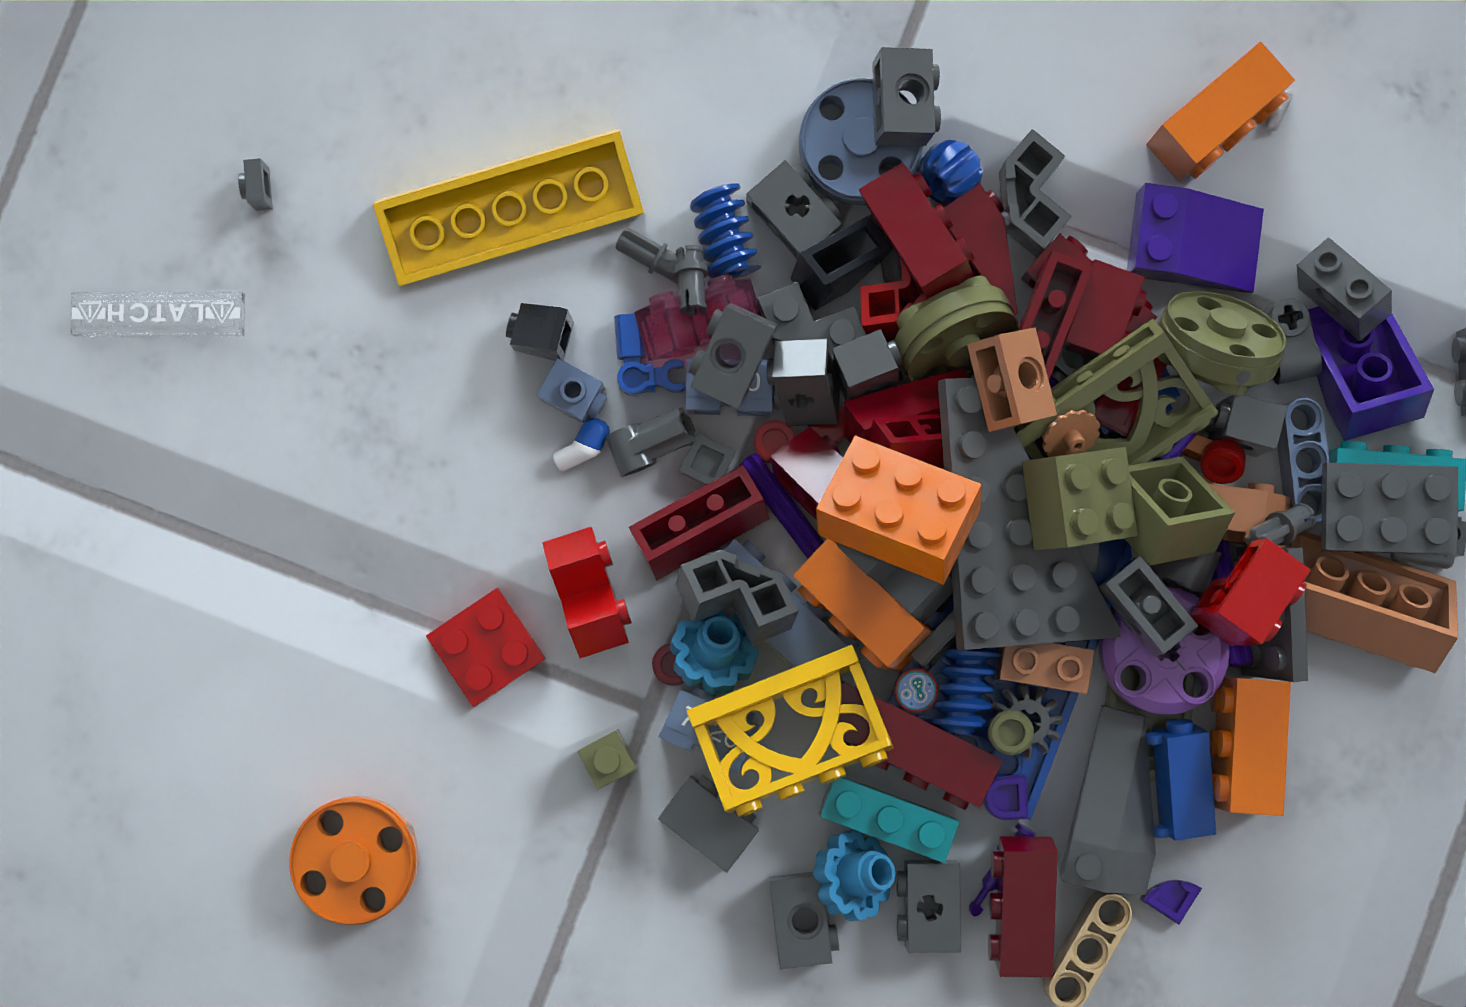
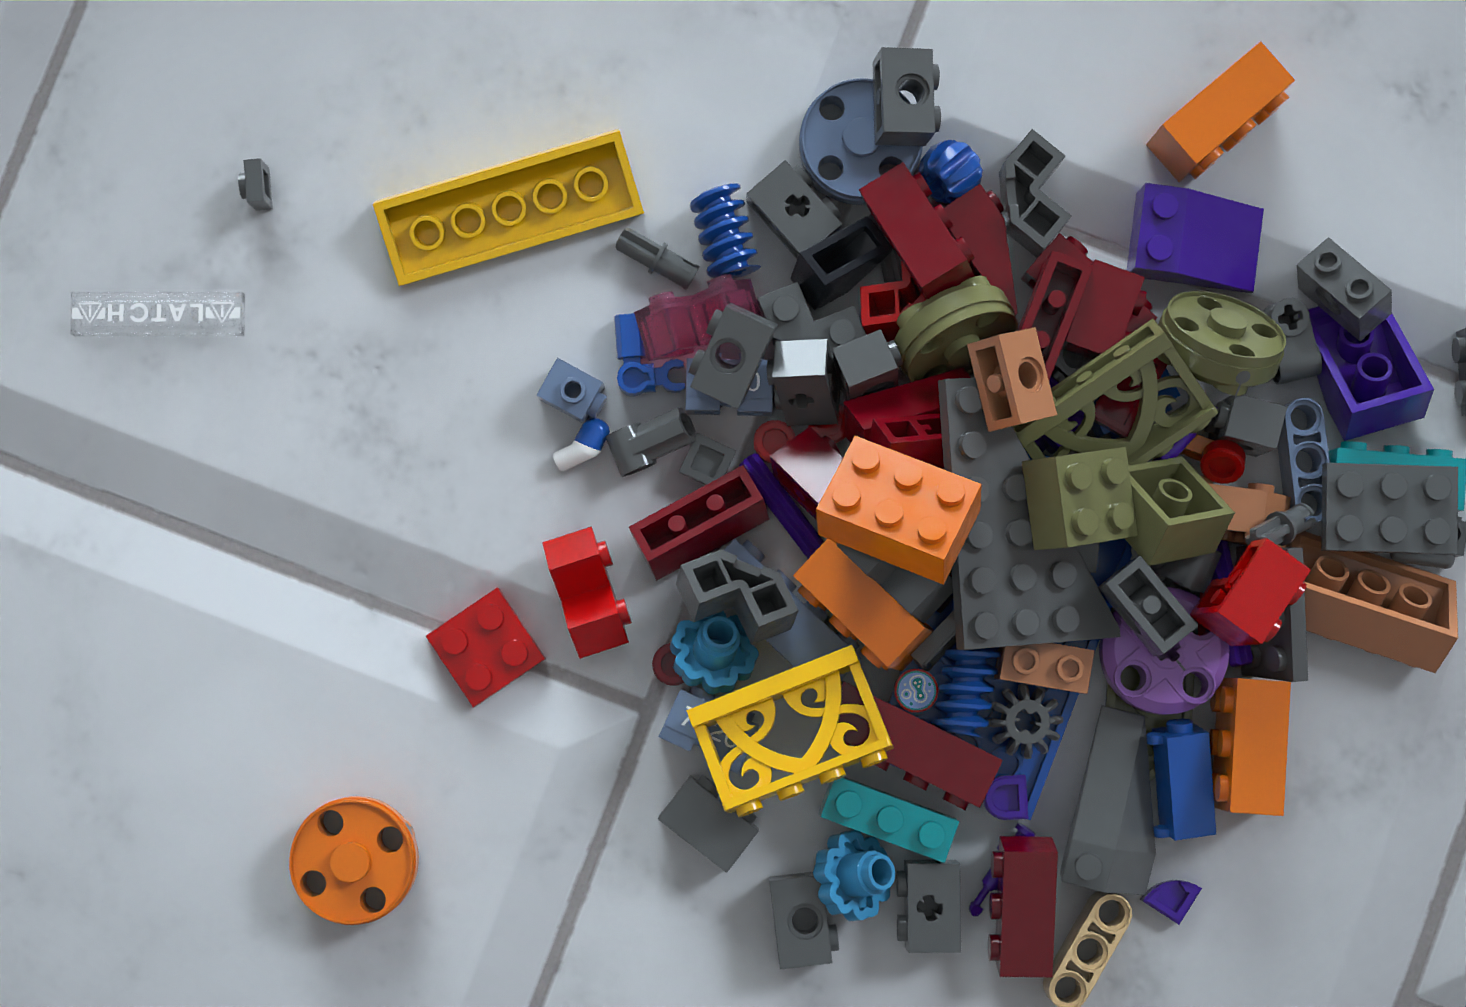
(540, 331): black slope -> none
(608, 759): olive brick -> none
(690, 272): dark grey pin -> none
(1010, 732): olive tile -> none
(1071, 434): nougat piece -> none
(1277, 114): white leg -> none

